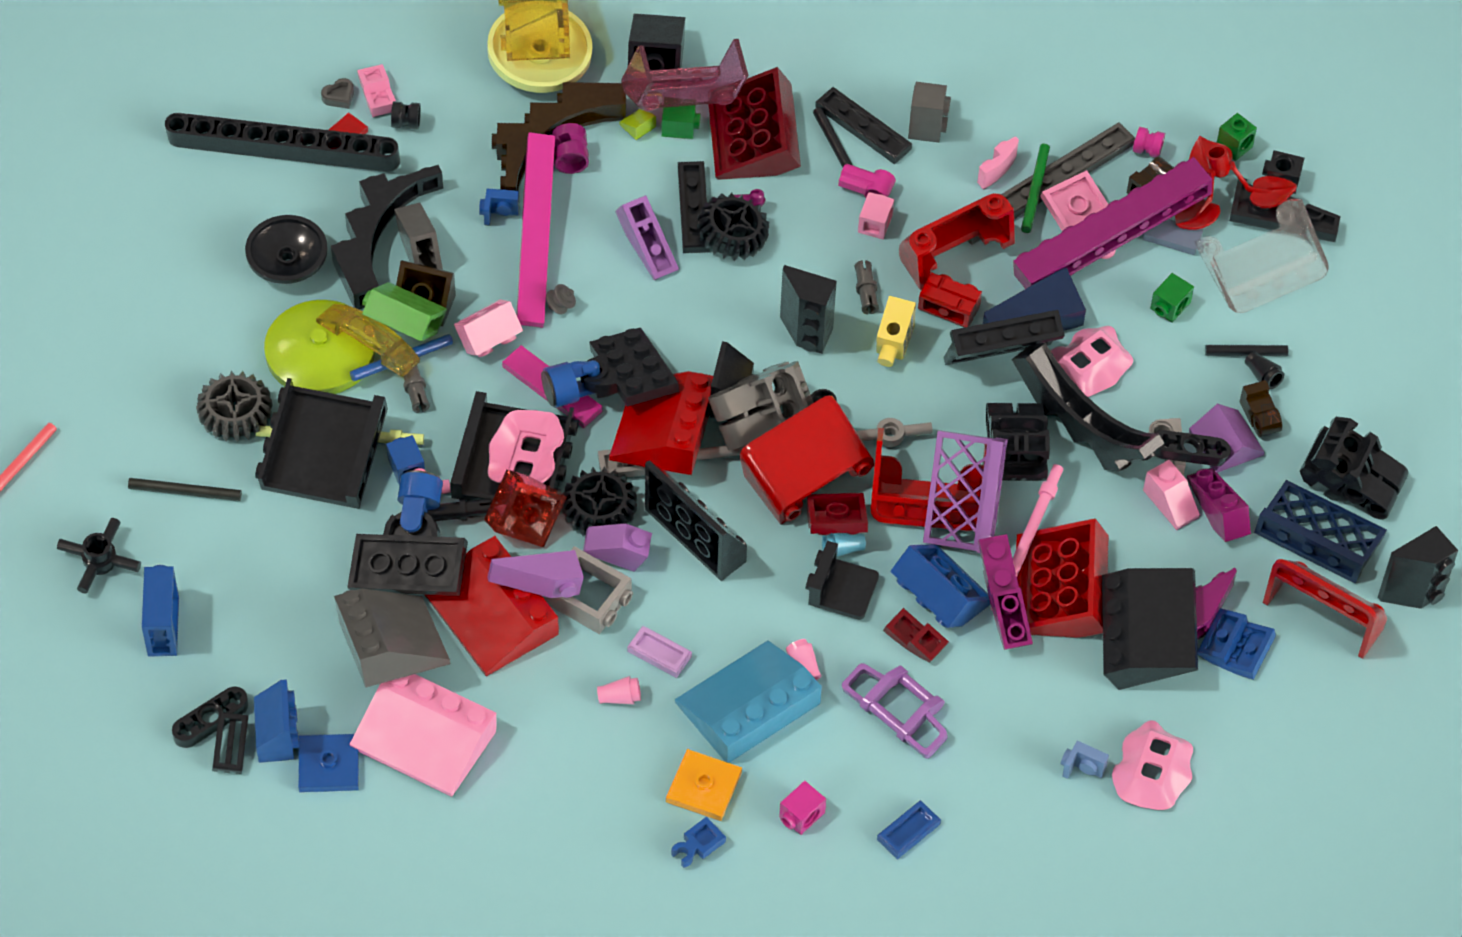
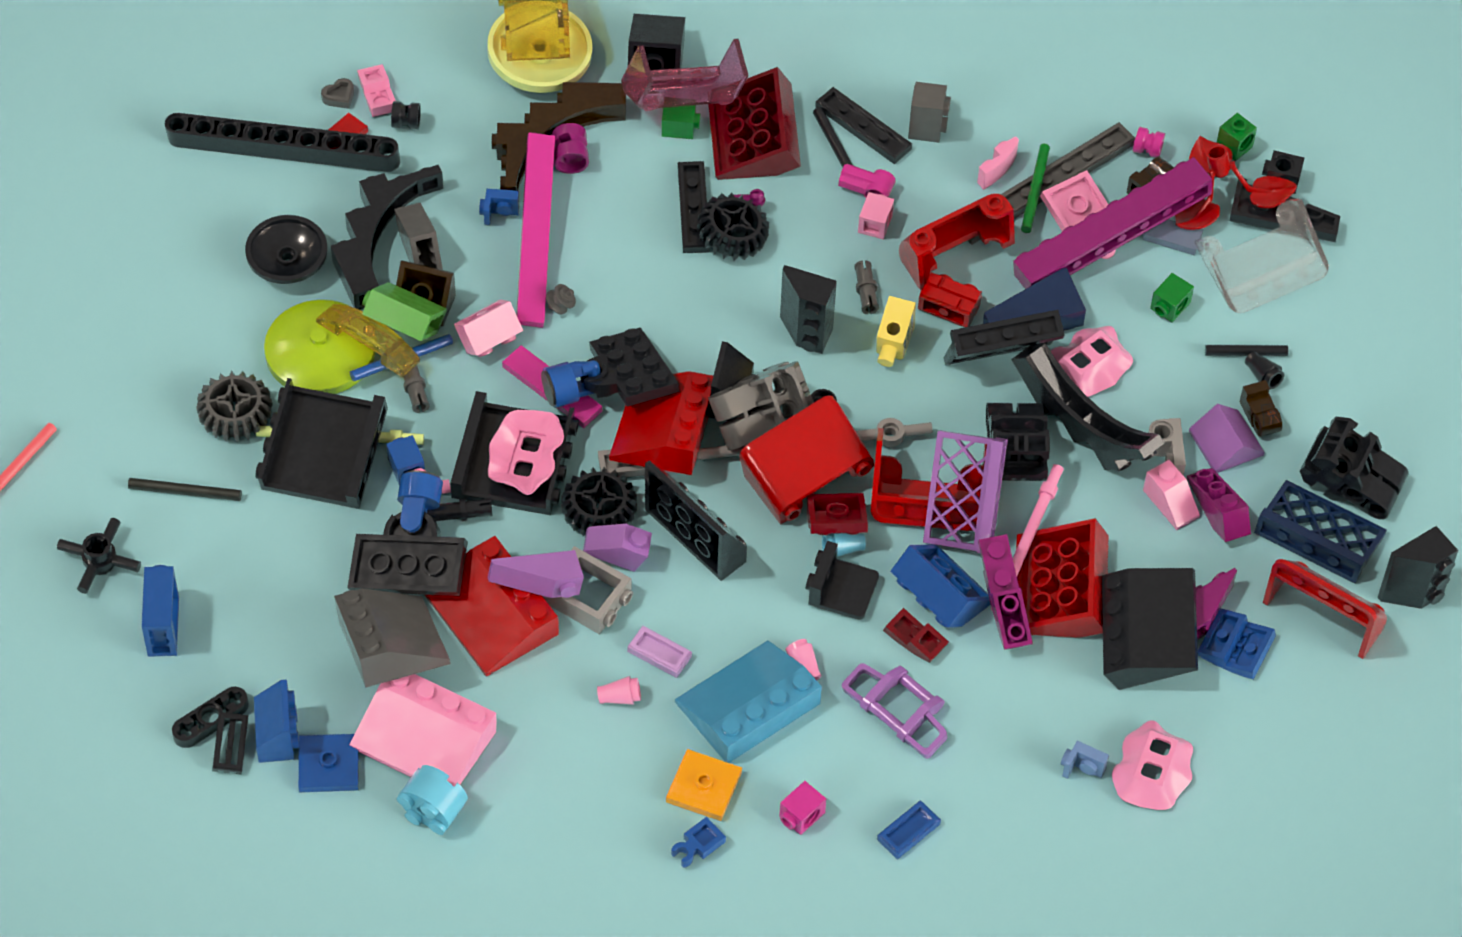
(431, 799): none -> medium azure brick
(524, 508): clear red slope -> none
(638, 123): lime slope -> none
(646, 237): medium lavender slope -> none
(1200, 442): black beam -> none

